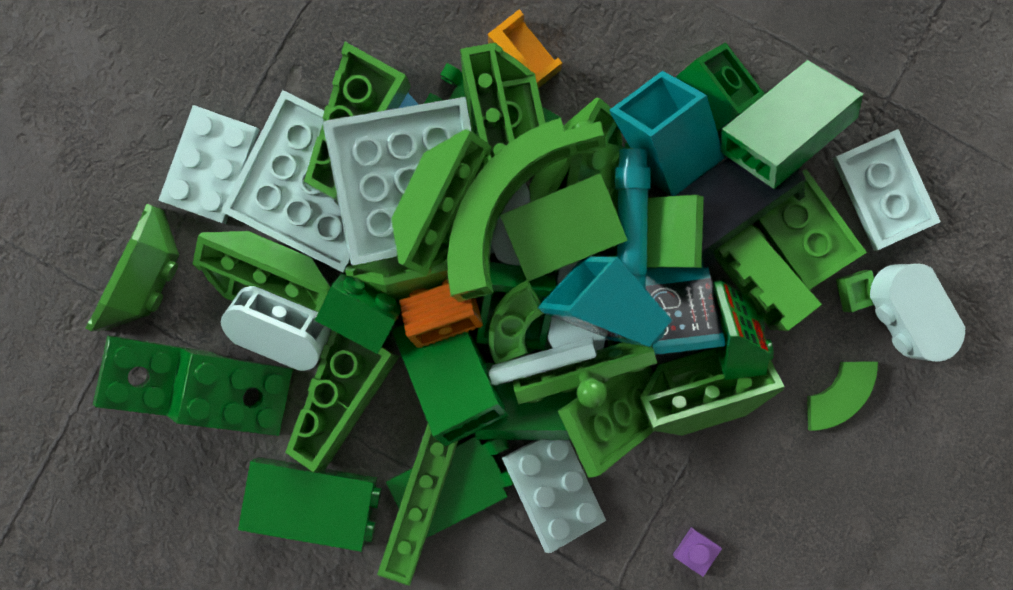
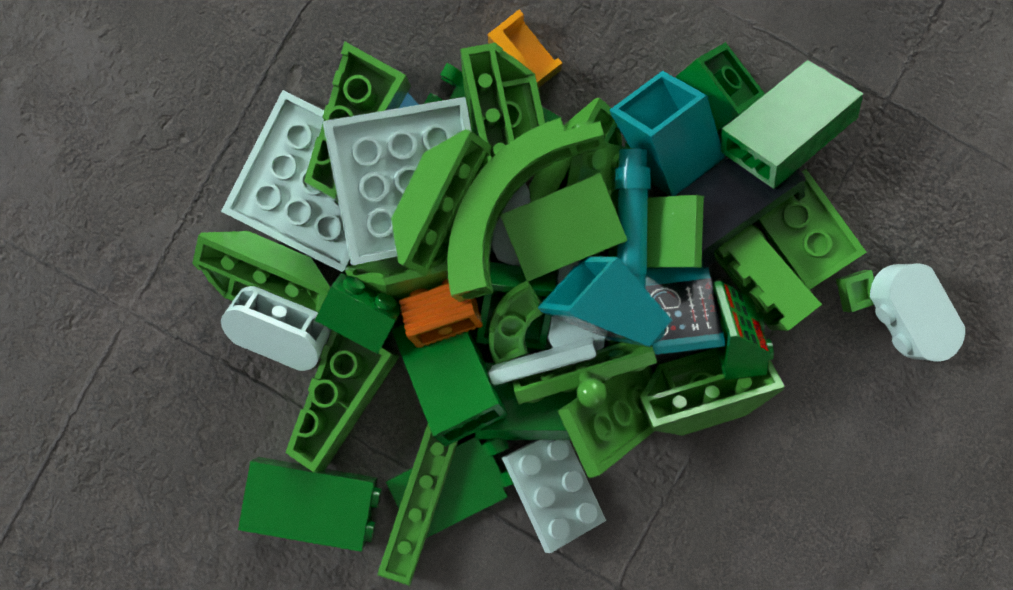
(139, 275): bright green wedge -> none
(192, 386): green bracket -> none
(208, 163): light aqua plate -> none
(697, 551): medium lavender plate -> none
(844, 396): bright green tile -> none
(886, 190): light aqua plate -> none

